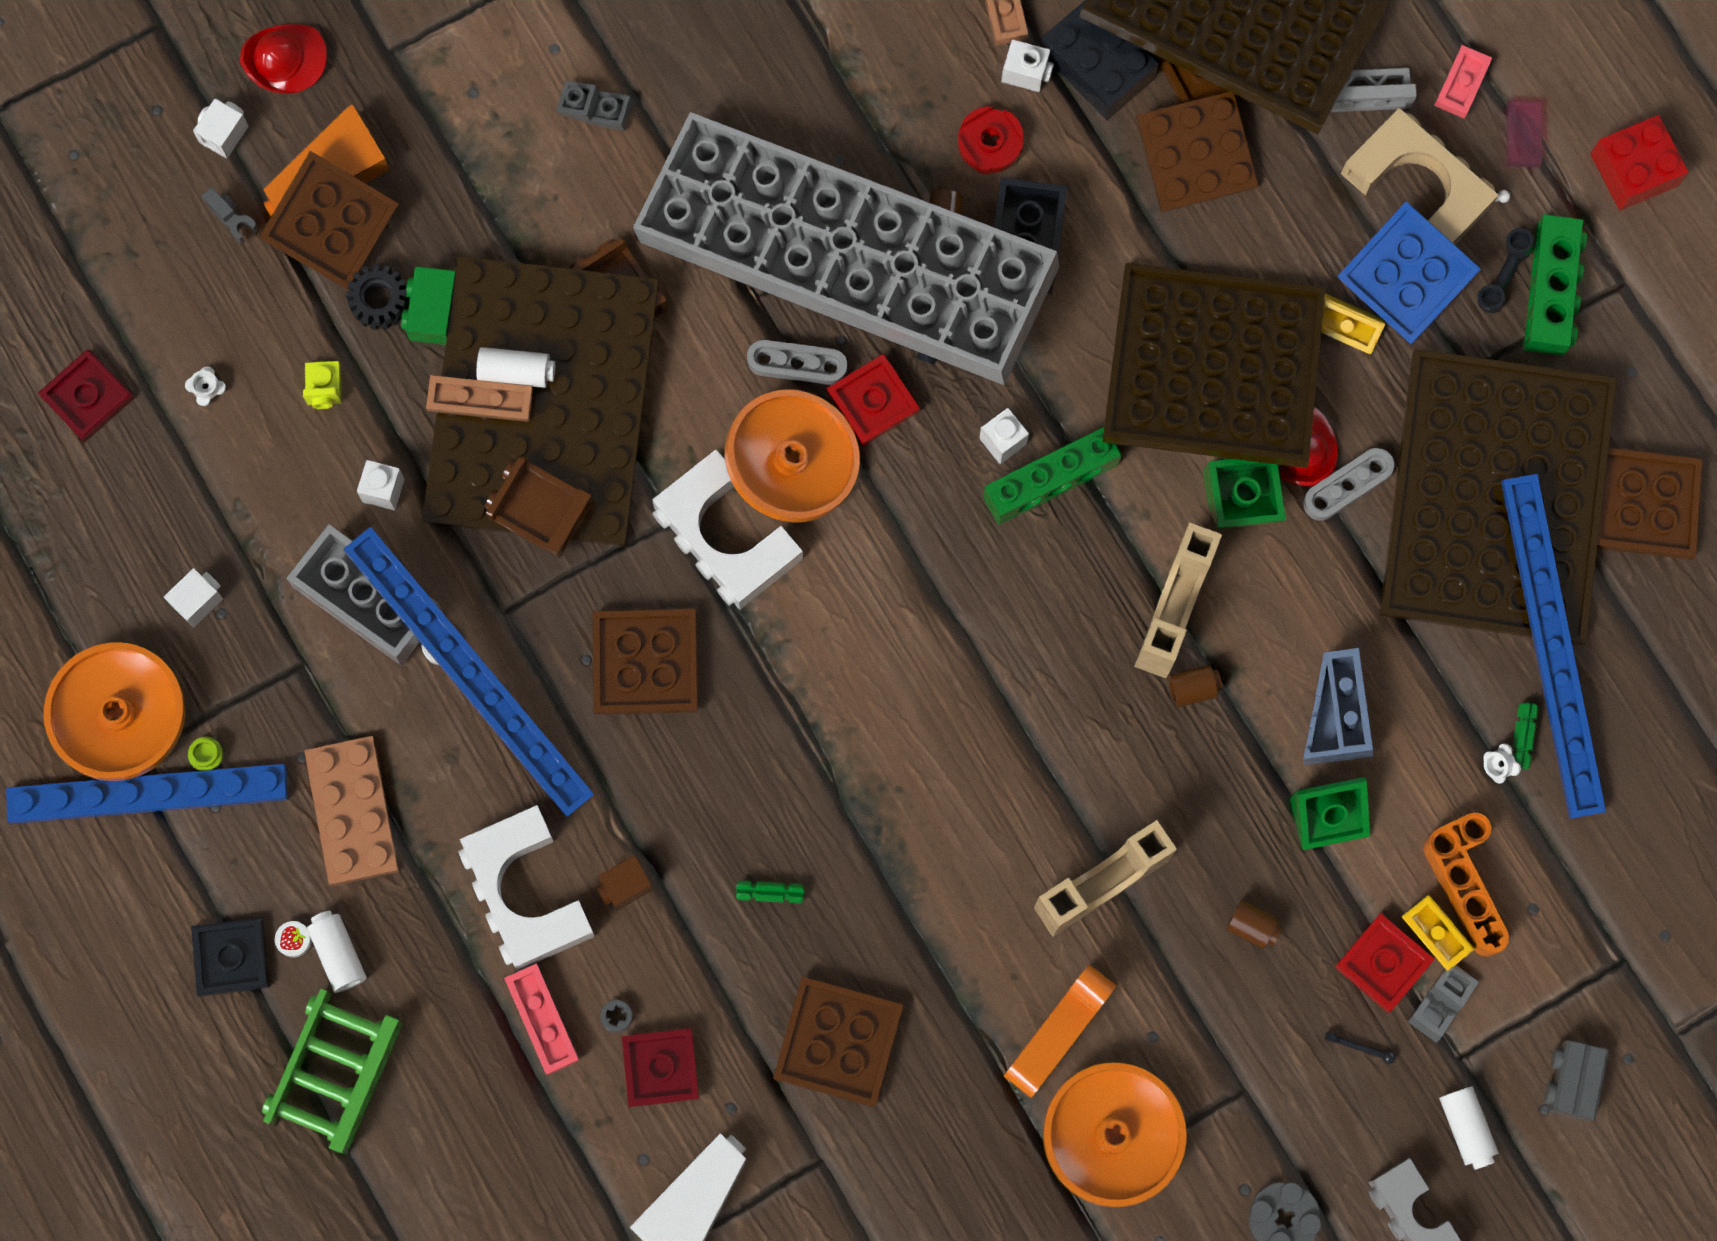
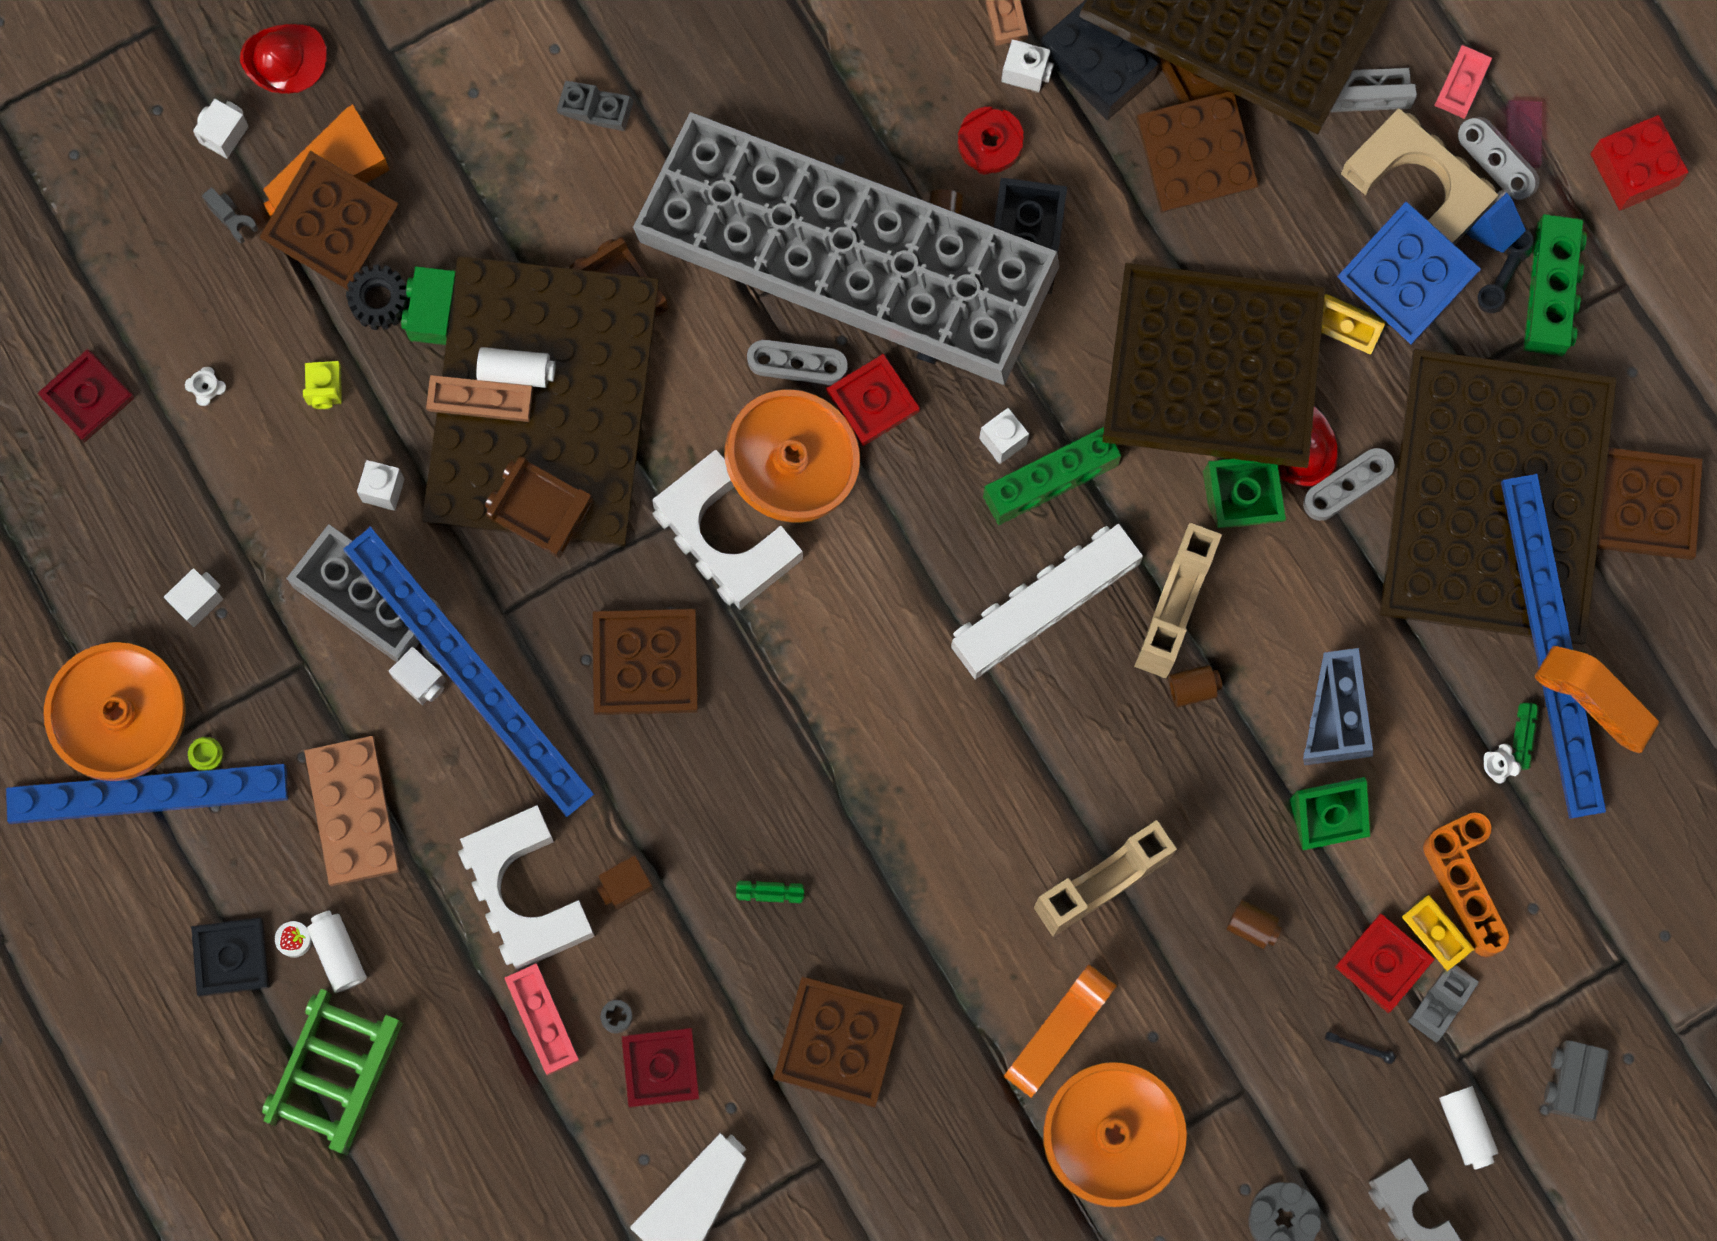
(418, 676): none -> white brick
(1046, 600): none -> white brick
(1499, 225): none -> blue slope
(1511, 164): none -> light grey plate
(1599, 695): none -> orange beam

